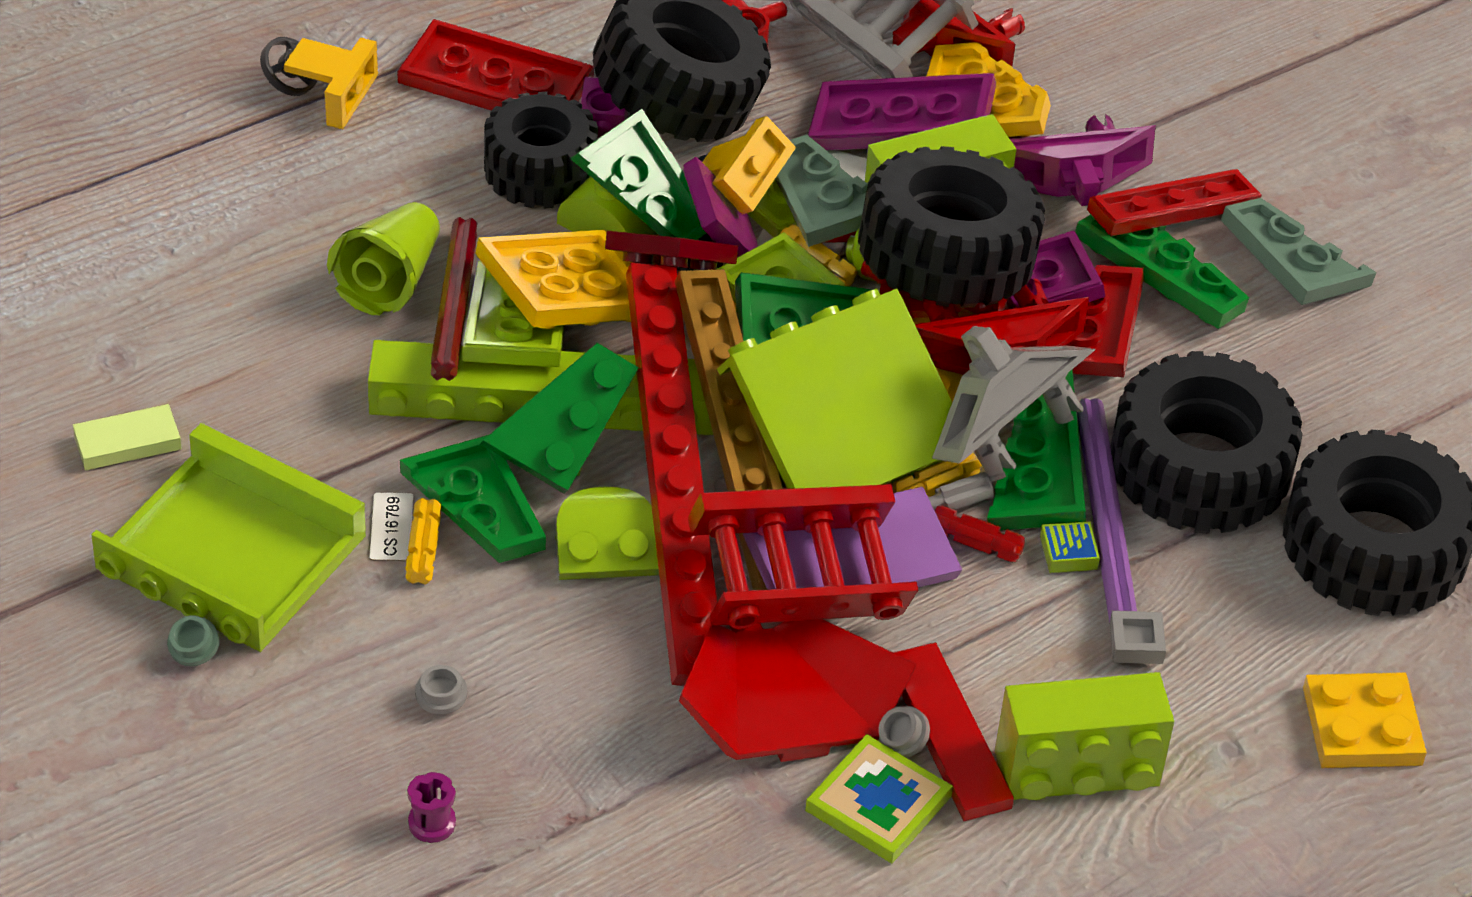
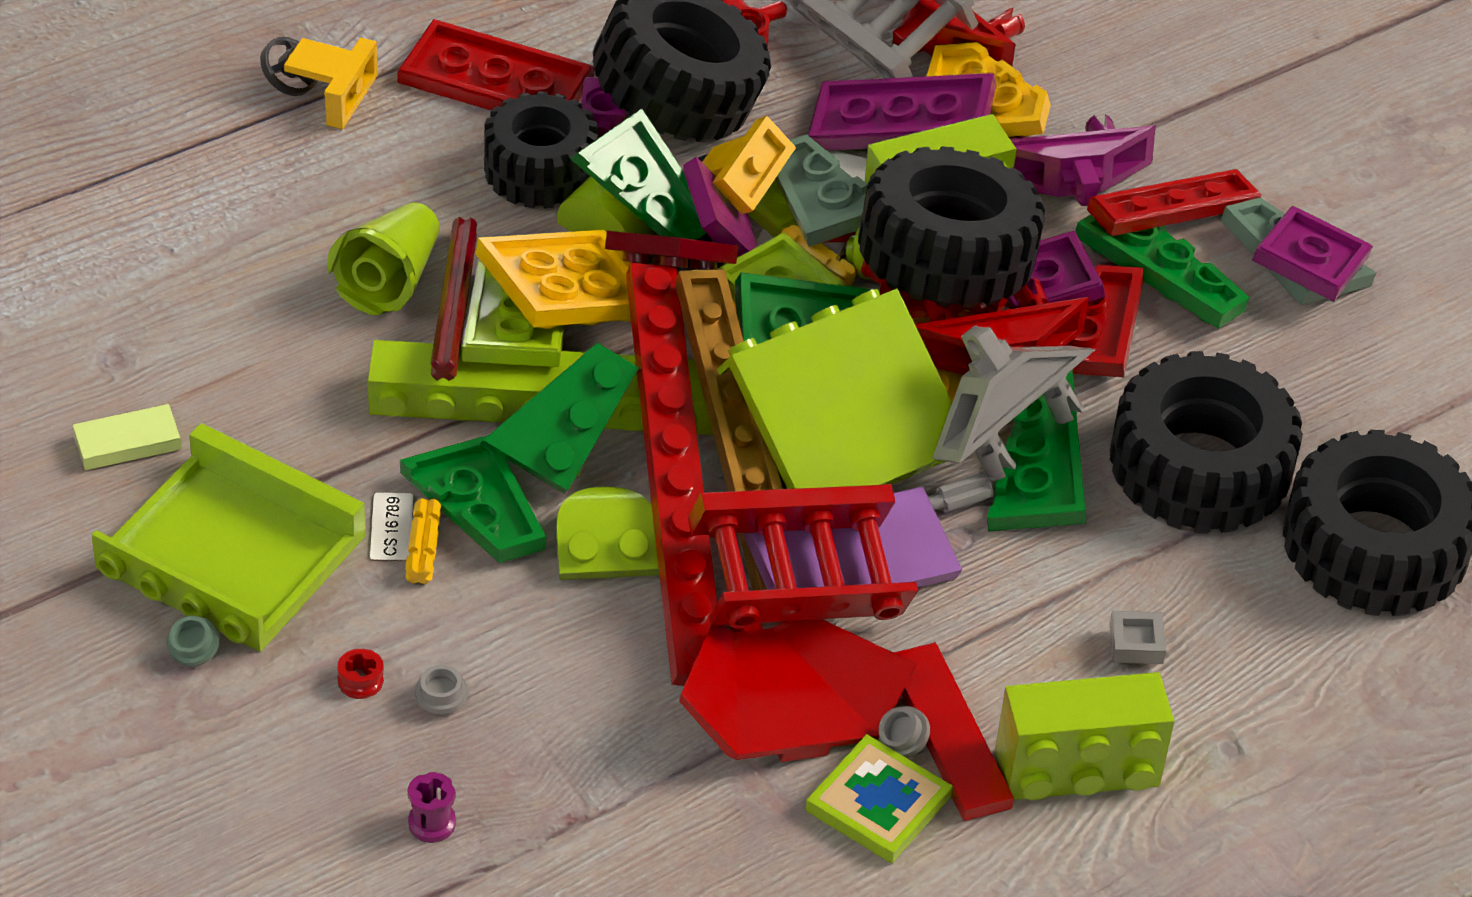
(360, 686): none -> red bush
(939, 475): yellow axle -> none
(980, 534): red axle -> none
(1069, 547): lime tile -> none
(1105, 507): medium lavender axle -> none
(1312, 253): none -> magenta tile
(1364, 720): yellow plate -> none

